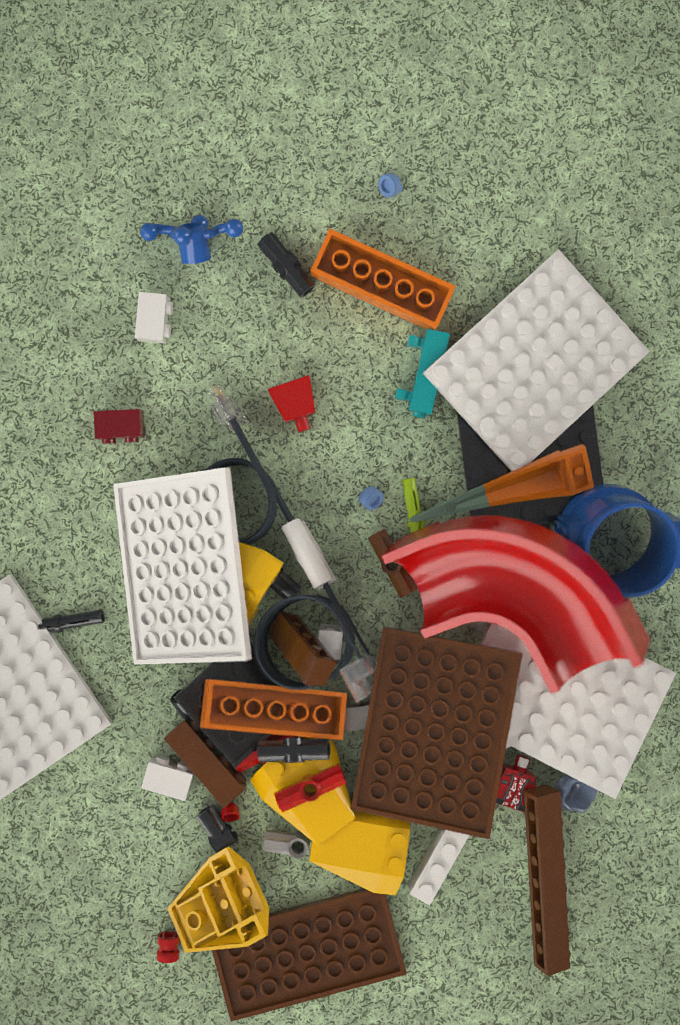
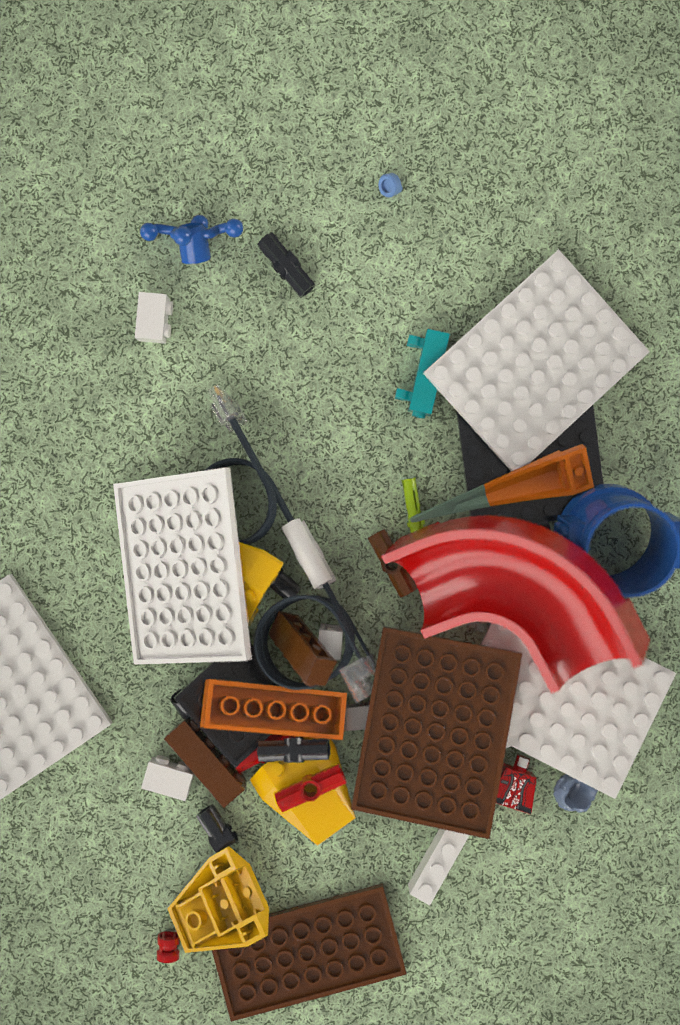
(76, 620): black pin -> none
(119, 425): dark red brick -> none
(230, 813): red hinge -> none
(283, 842): light grey piece -> none
(295, 402): red torso -> none
(367, 852): yellow wedge -> none
(371, 498): medium blue tile -> none
(382, 280): orange brick -> none
(547, 879): reddish brown brick -> none

